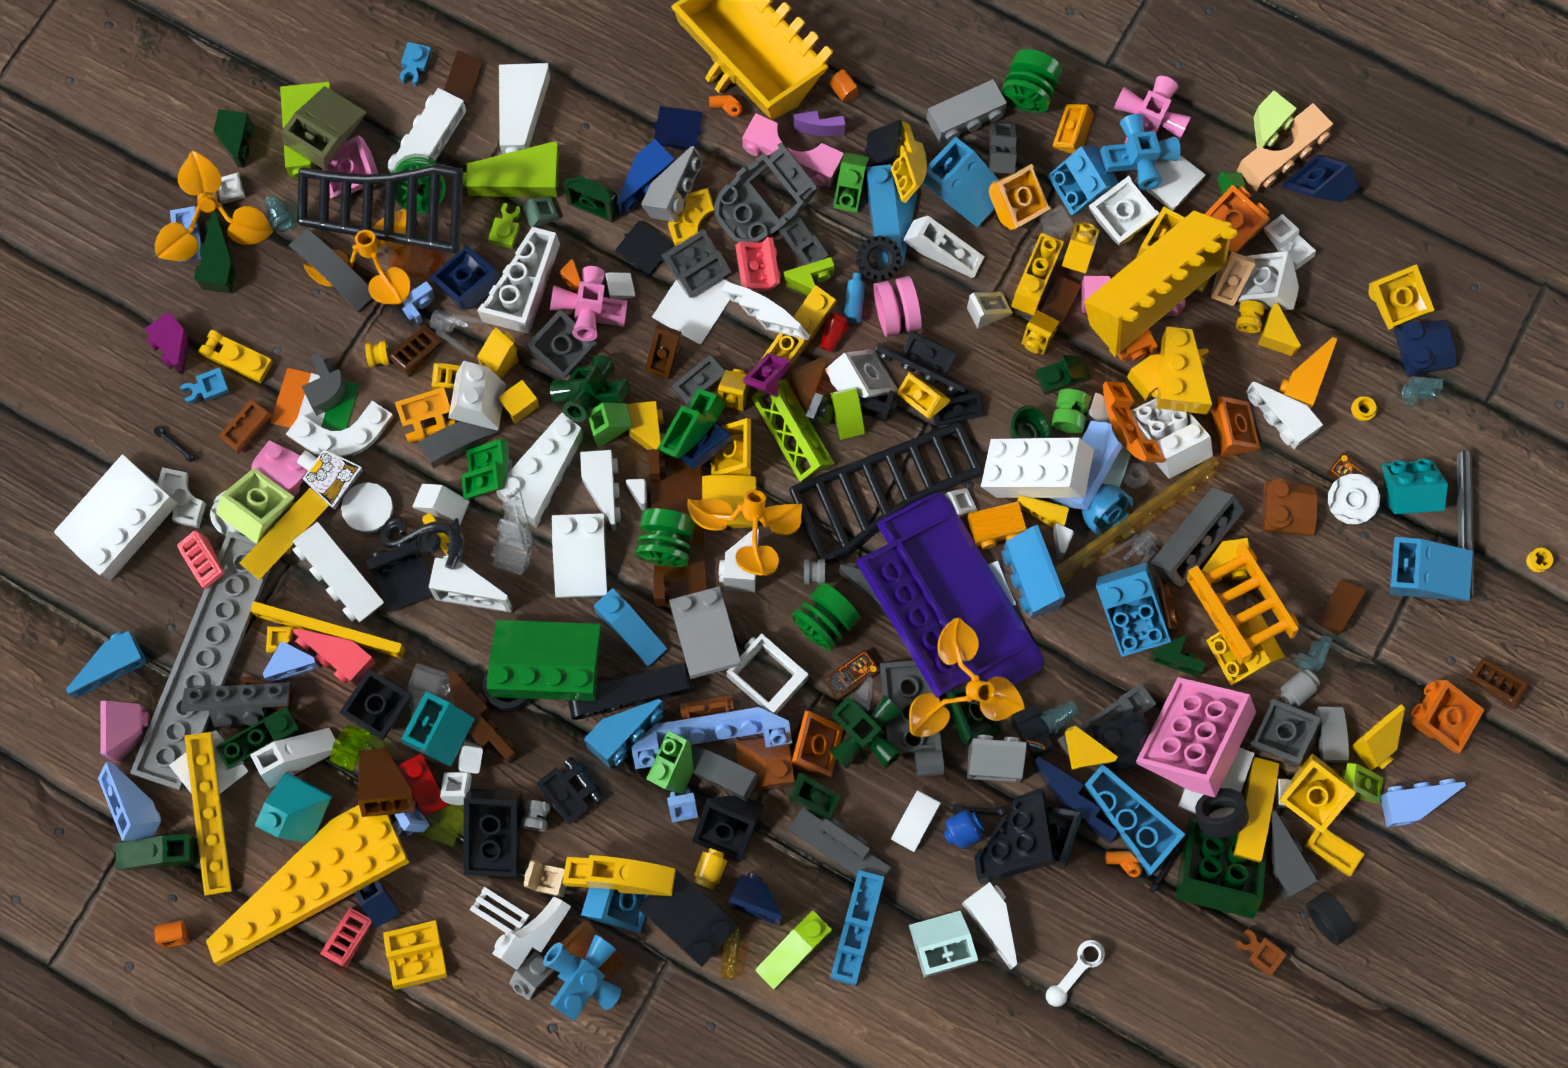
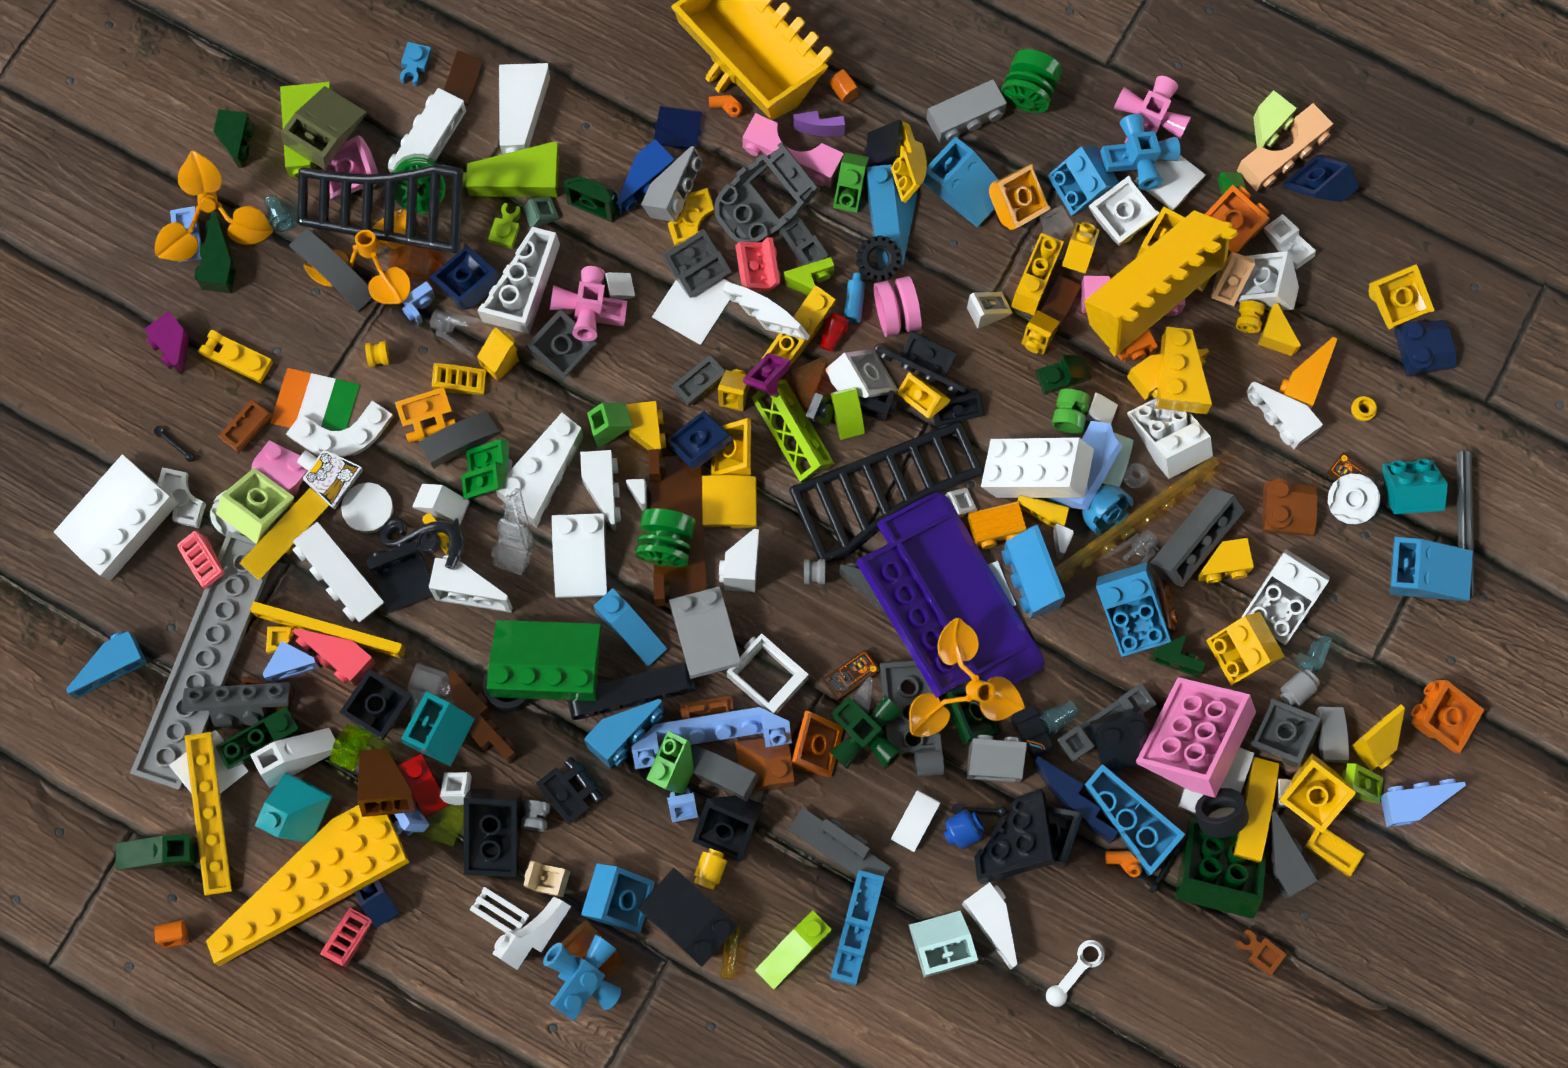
(122, 728): bright pink slope -> none
(129, 805): light blue slope -> none
(209, 385): dark azure plate -> none
(231, 189): white tile -> none
(328, 389): dark grey brick -> none
(408, 368): reddish brown slope -> none
(415, 955): yellow slope -> none
(470, 757): white slope -> none
(477, 396): white slope -> none
(519, 401): yellow panel -> none
(530, 976): light grey bracket -> none
(570, 276): orange slope -> none
(588, 388): dark green brick -> none
(619, 874): yellow slope -> none
(643, 247): black piece -> none
(663, 351): reddish brown slope -> none
(691, 423): green slope -> none
(754, 898): dark blue slope -> none
(781, 519): light orange plant -> none
(814, 796): dark green slope -> none
(821, 621): green wheel -> none
(943, 246): white slope -> none
(1002, 147): dark grey slope -> none
(1029, 423): dark green helmet -> none
(1073, 128): light orange slope -> none
(1085, 750): yellow slope -> none
(1117, 403): orange slope -> none
(1229, 624): light orange fence -> none
(1234, 426): orange slope -> none
(1287, 595): none -> white slope
(1330, 918): black tyre -> none
(1340, 607): reddish brown slope -> none
(1424, 387): clear light blue bracket -> none
(1503, 696): reddish brown slope -> none
(1531, 560): yellow bush -> none

